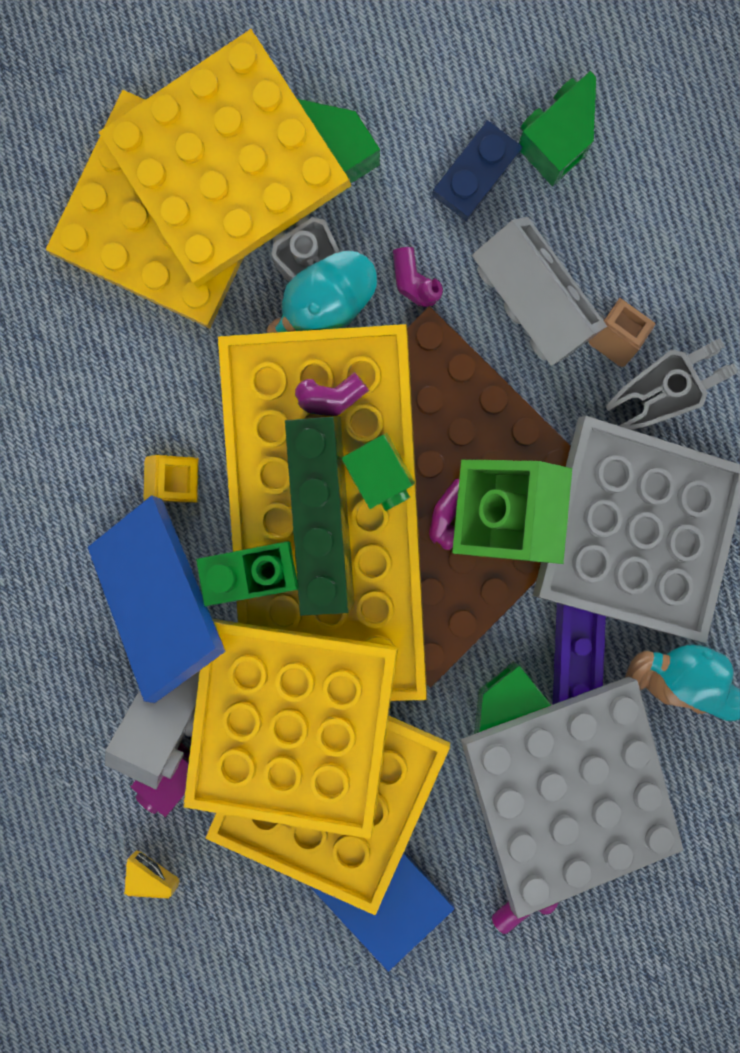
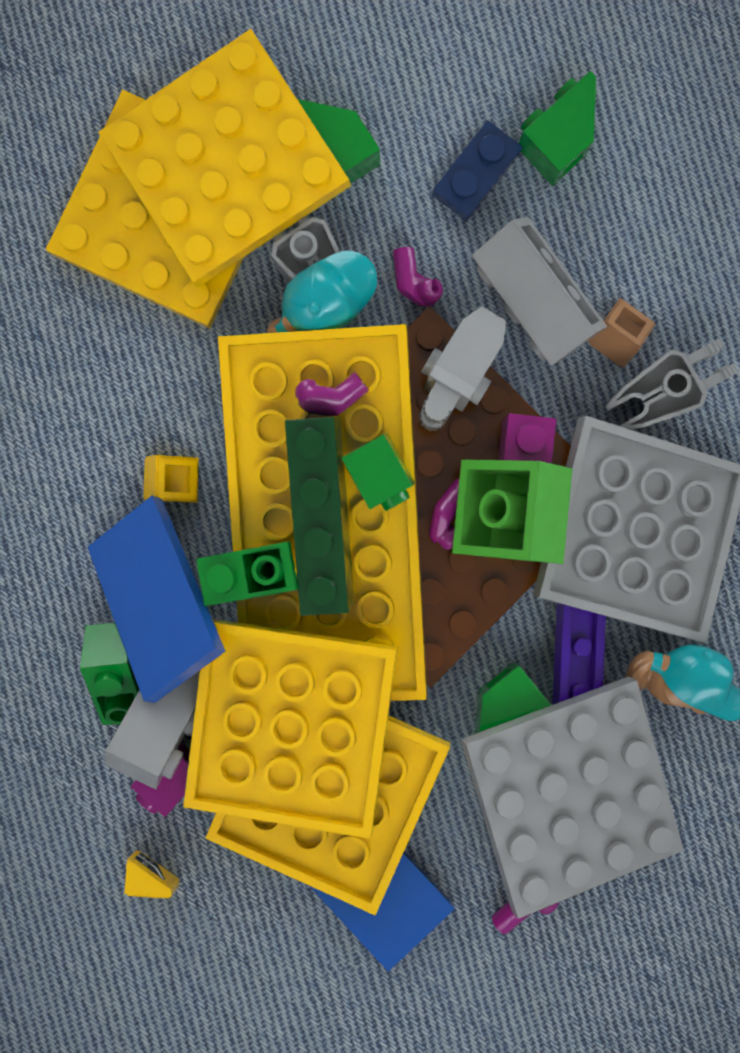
(107, 672): none -> green slope
(460, 369): none -> light grey hinge
(527, 438): none -> magenta brick

